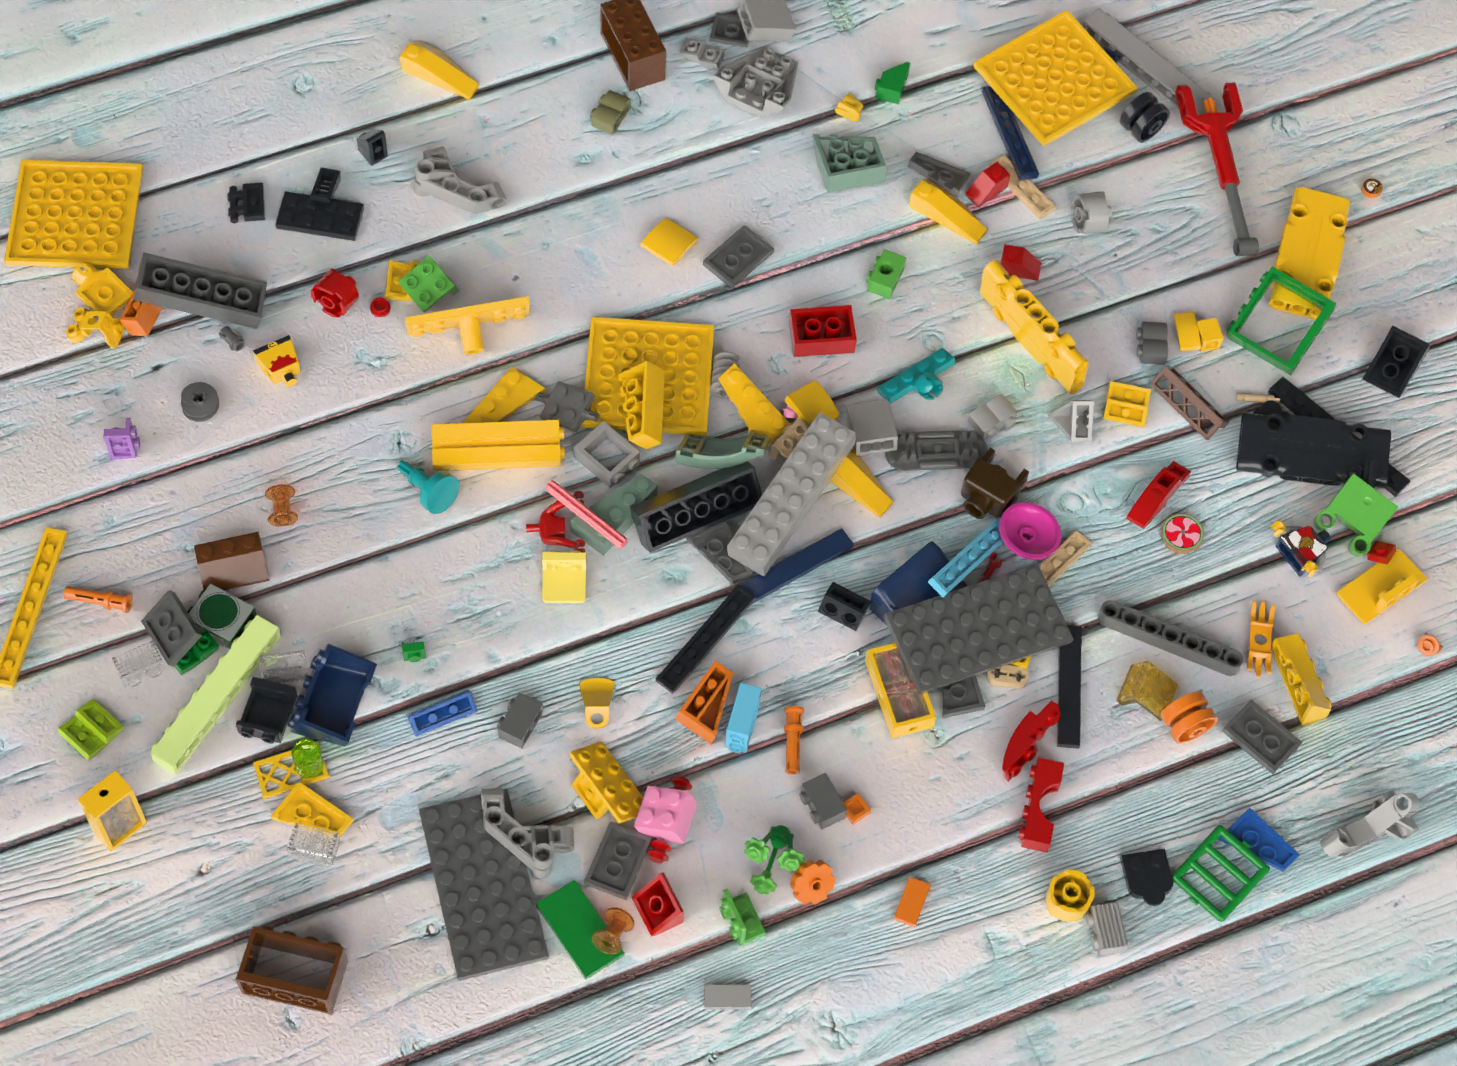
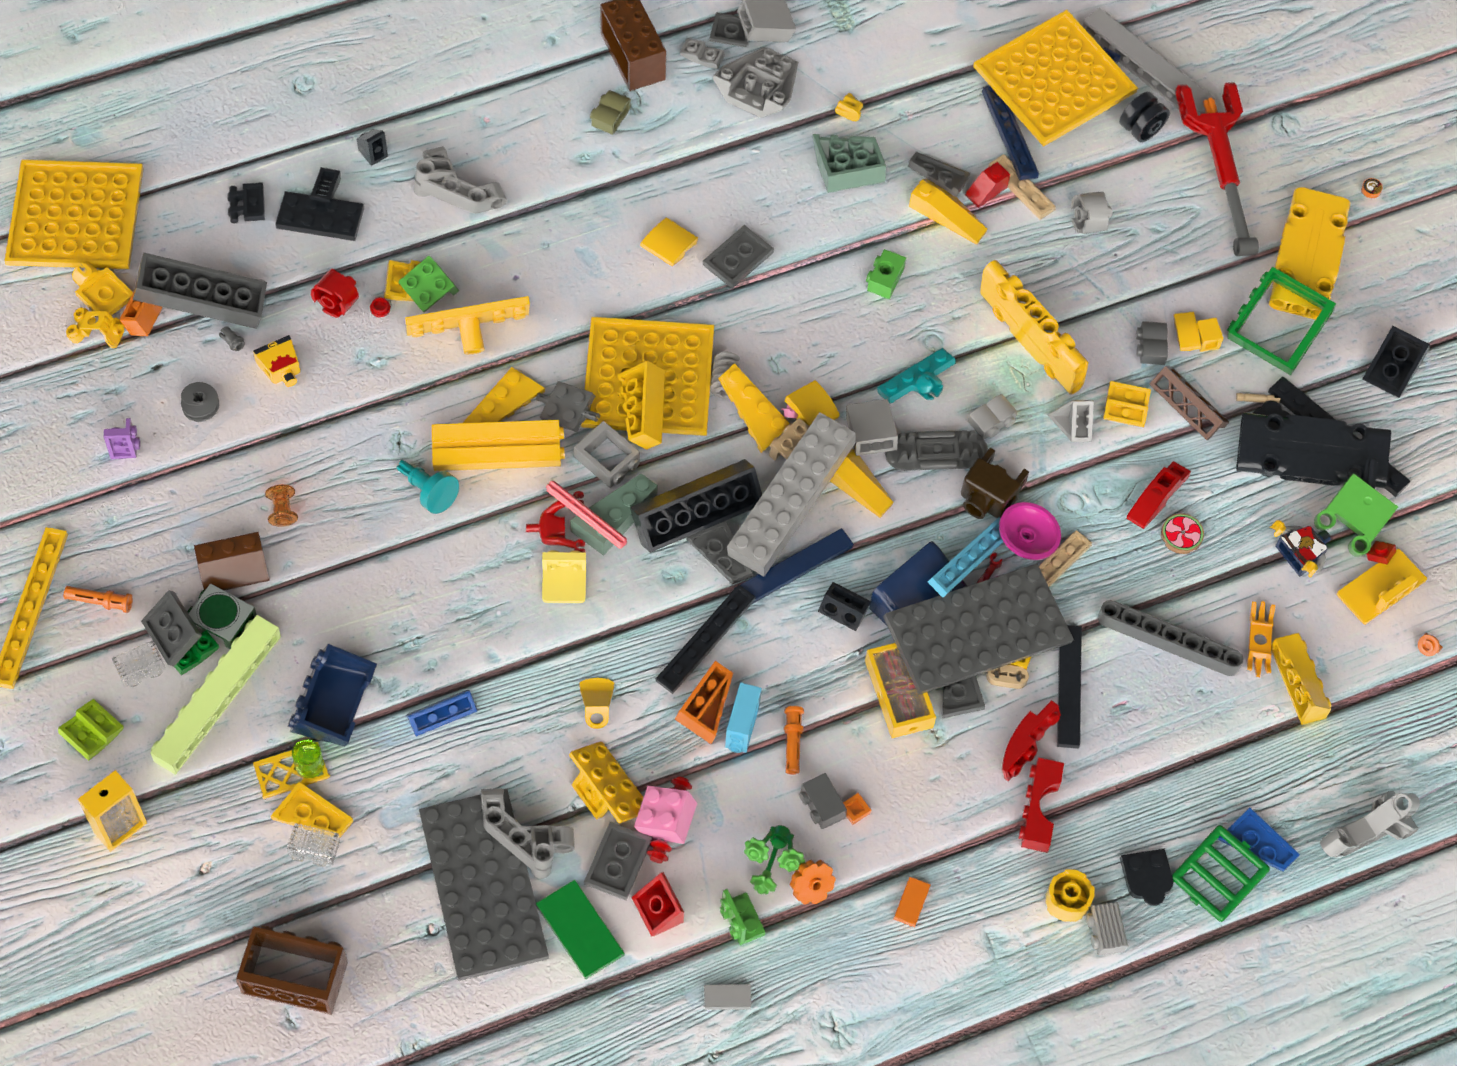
(267, 710): black panel -> none
(284, 666): clear brick -> none
(413, 651): green plate -> none
(437, 68): yellow wedge -> none
(520, 720): dark grey brick -> none
(617, 923): clear orange hose -> none
(720, 453): sand green wedge -> none
(822, 331): red brick -> none
(892, 83): green slope -> none
(1020, 262): red slope -> none
(1148, 688): clear yellow bracket -> none
(1189, 717): orange wheel -> none
(1262, 736): dark grey plate -> none

